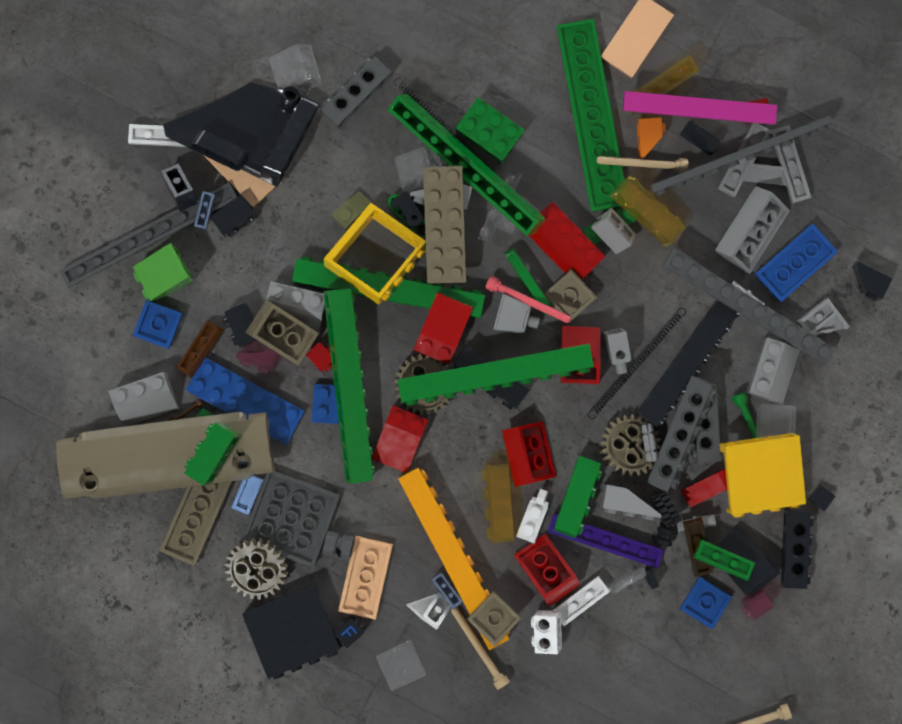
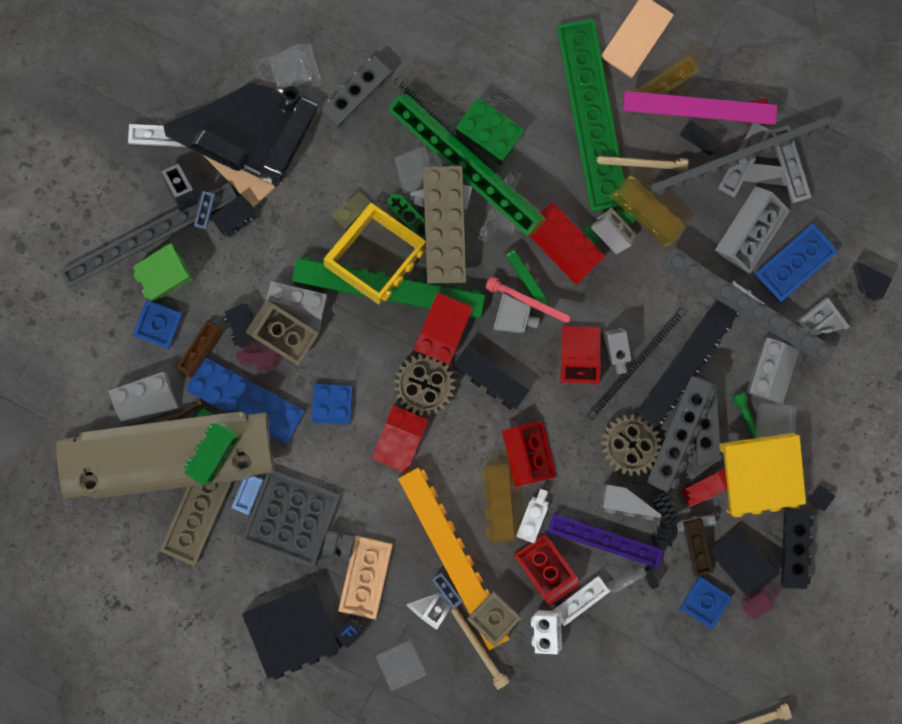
(242, 577): dark tan gear -> none
(320, 357): red brick -> none
(348, 385): green brick -> none
(405, 203): black leg -> none
(495, 373): green brick -> none
(570, 295): dark tan tile -> none
(577, 496): green brick -> none
(649, 134): orange slope -> none
(649, 442): light grey axle -> none
(724, 560): green tile -> none

